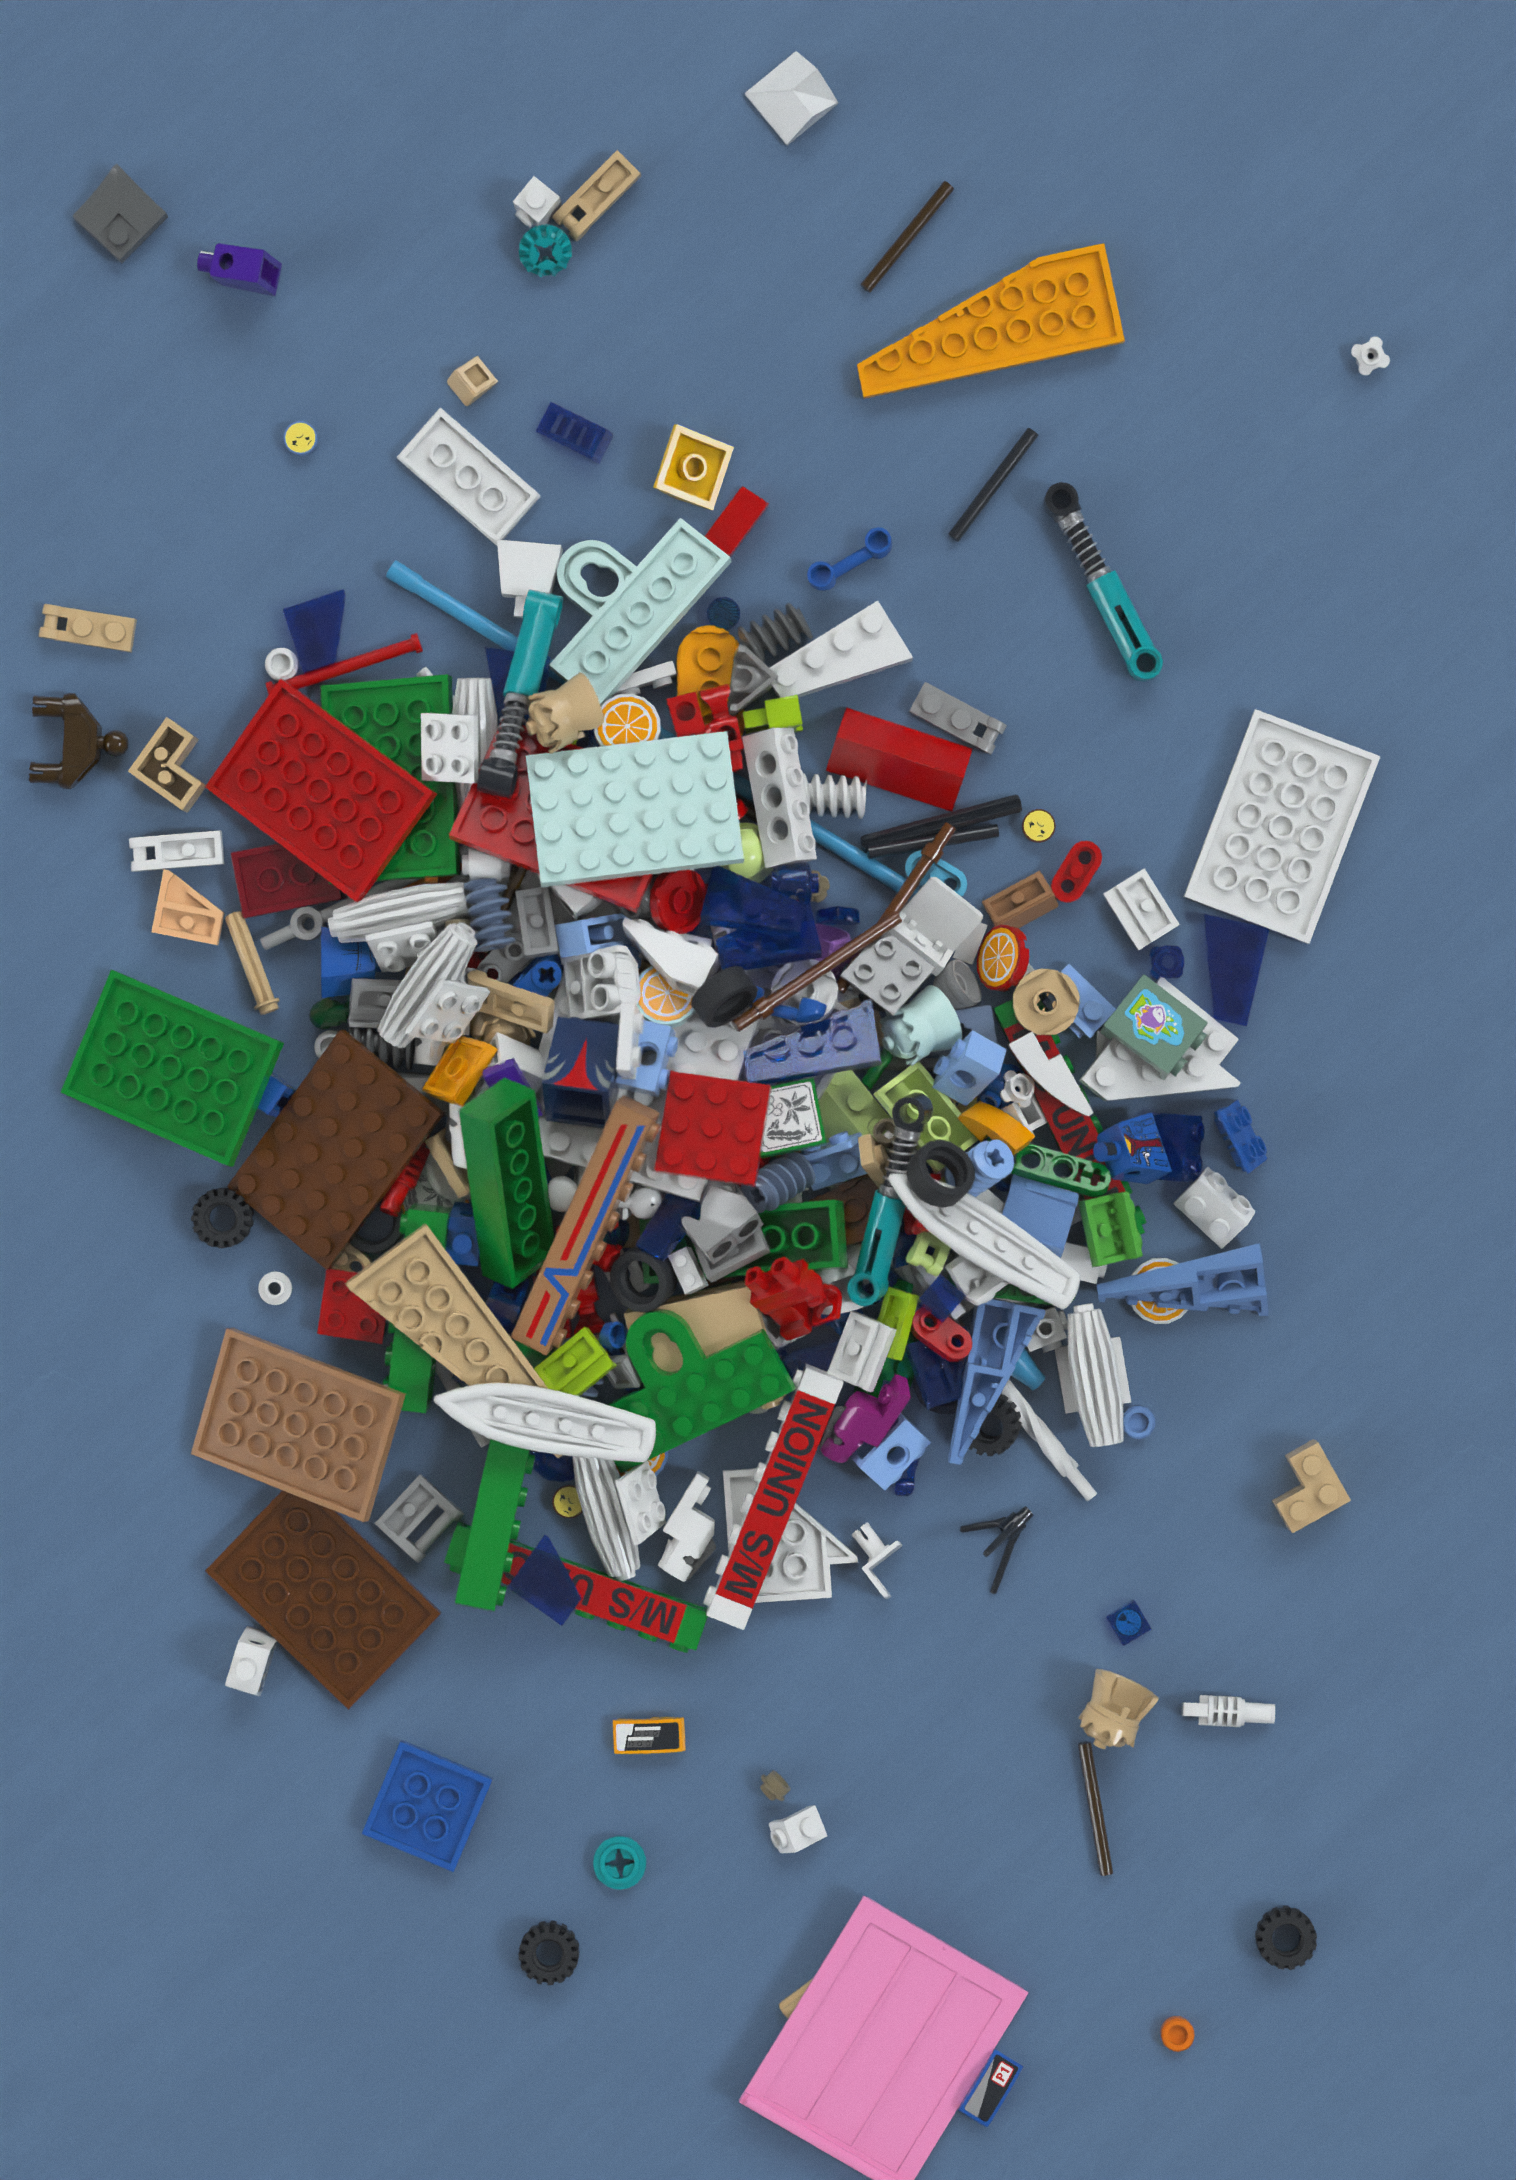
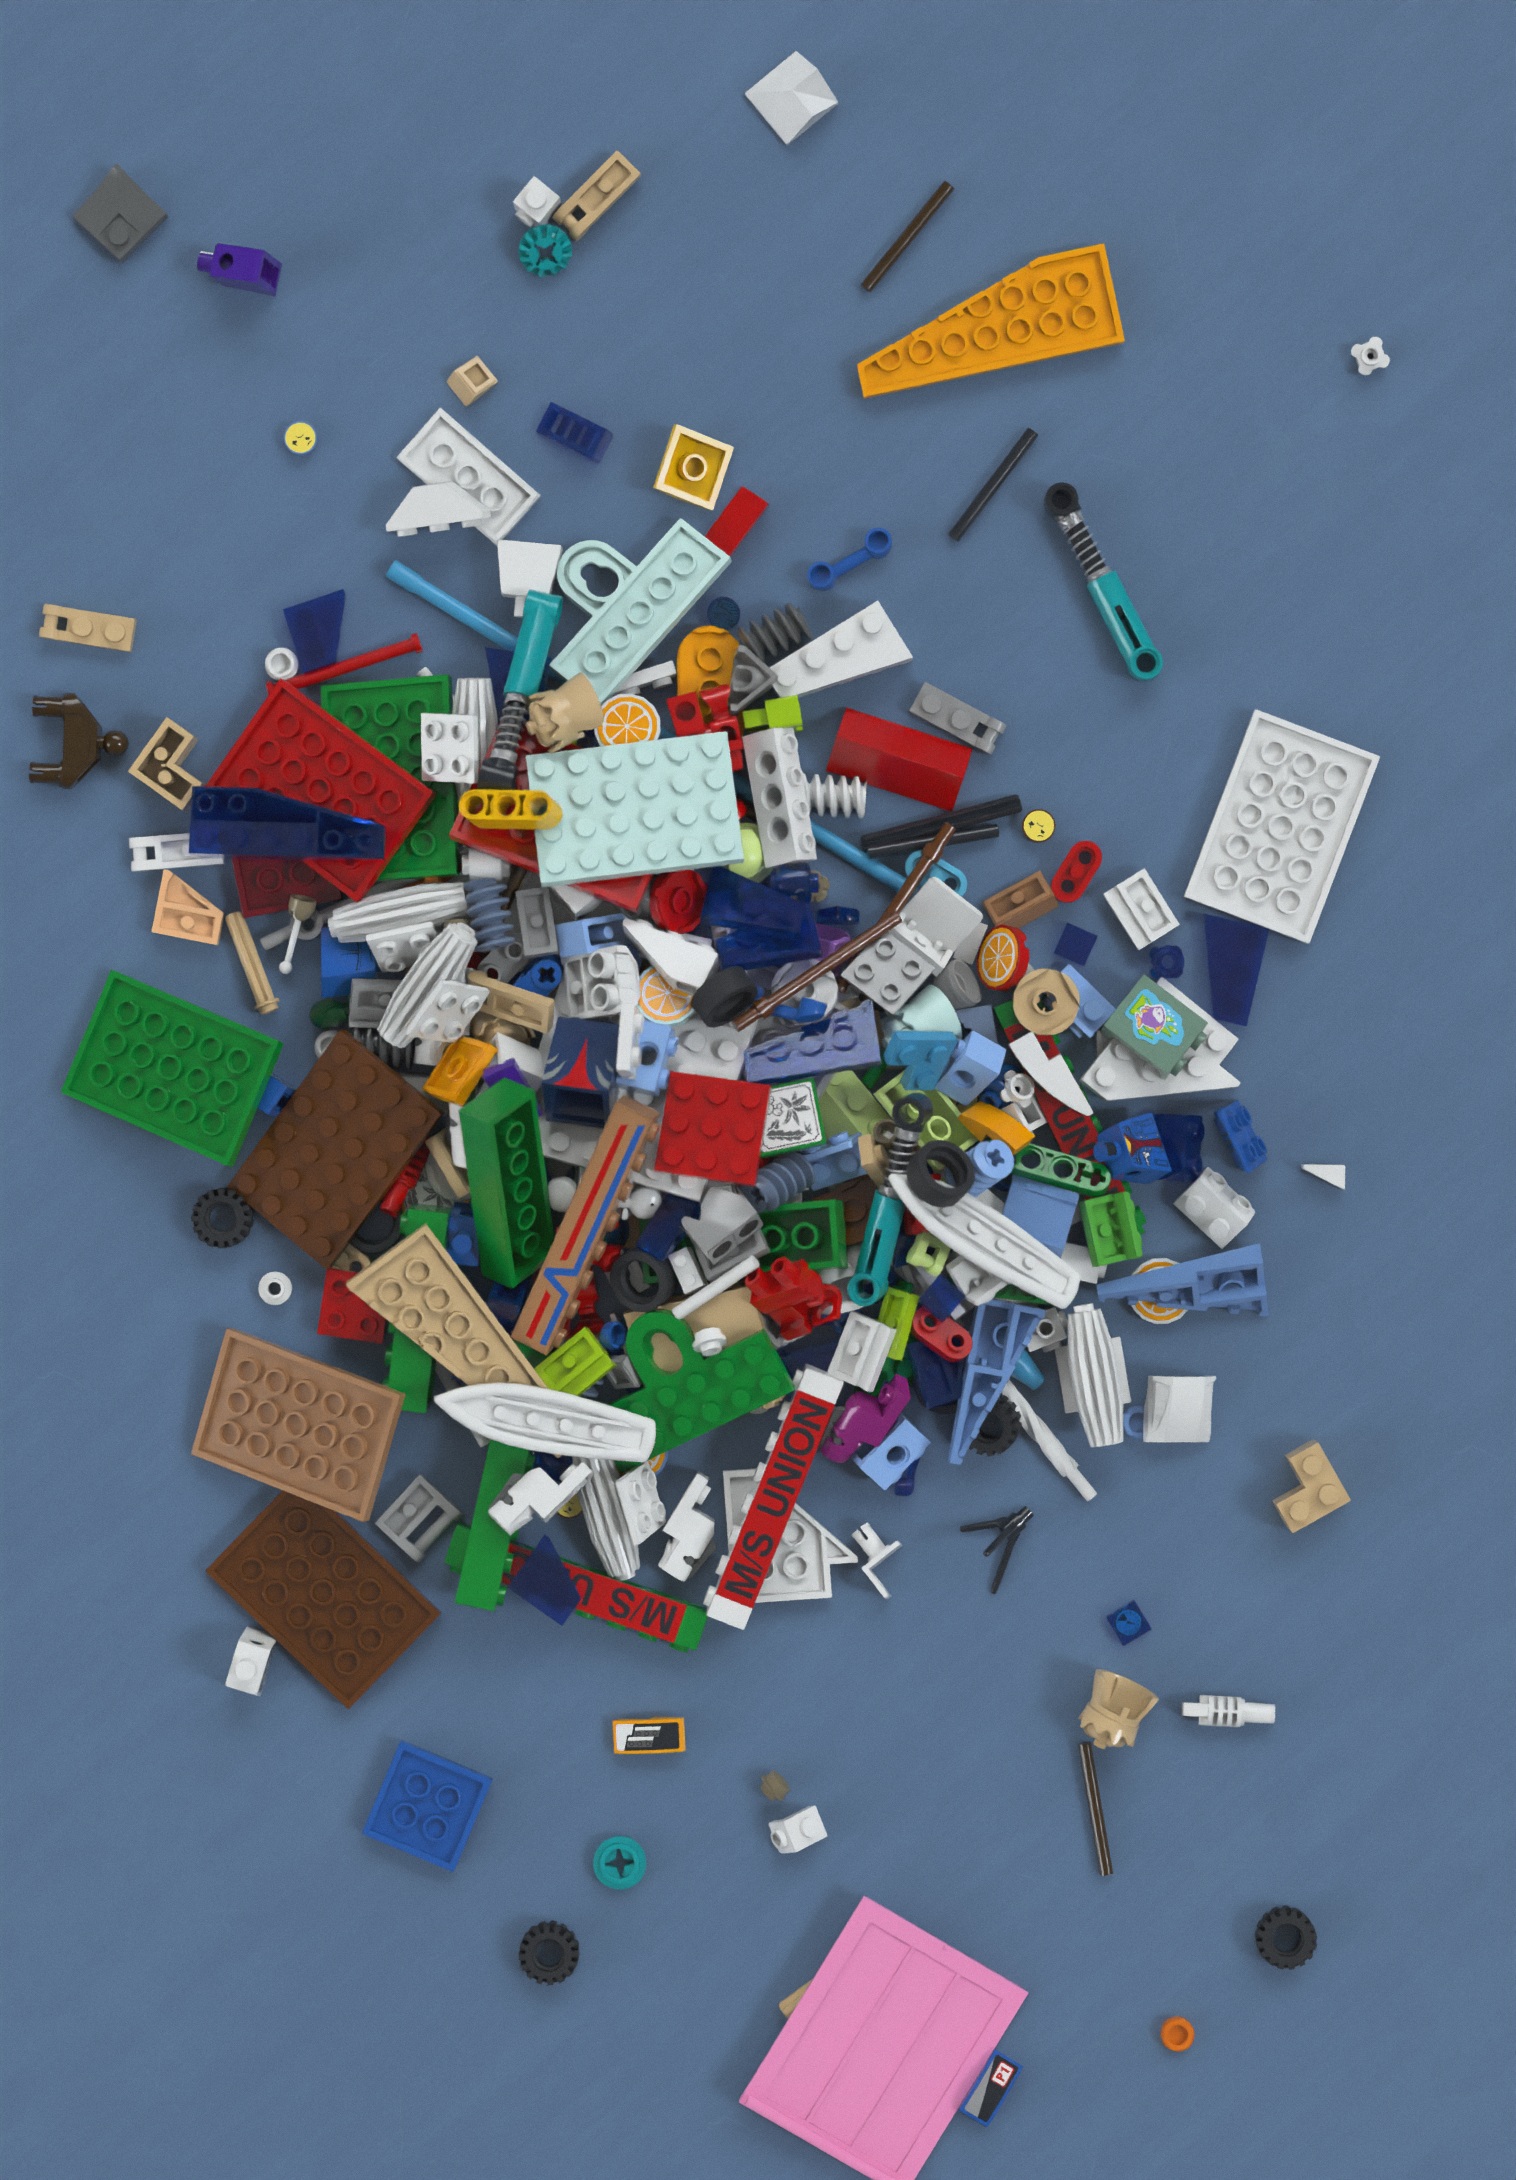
(276, 827): none -> clear blue wedge
(301, 909): none -> hinge
(436, 507): none -> white slope
(523, 817): none -> yellow beam
(535, 1494): none -> white plate
(709, 1341): none -> white plate
(715, 1287): none -> white bar
(924, 1055): none -> dark azure plate
(1075, 944): none -> clear blue tile
(1178, 1409): none -> white slope
(1331, 1173): none -> white piece

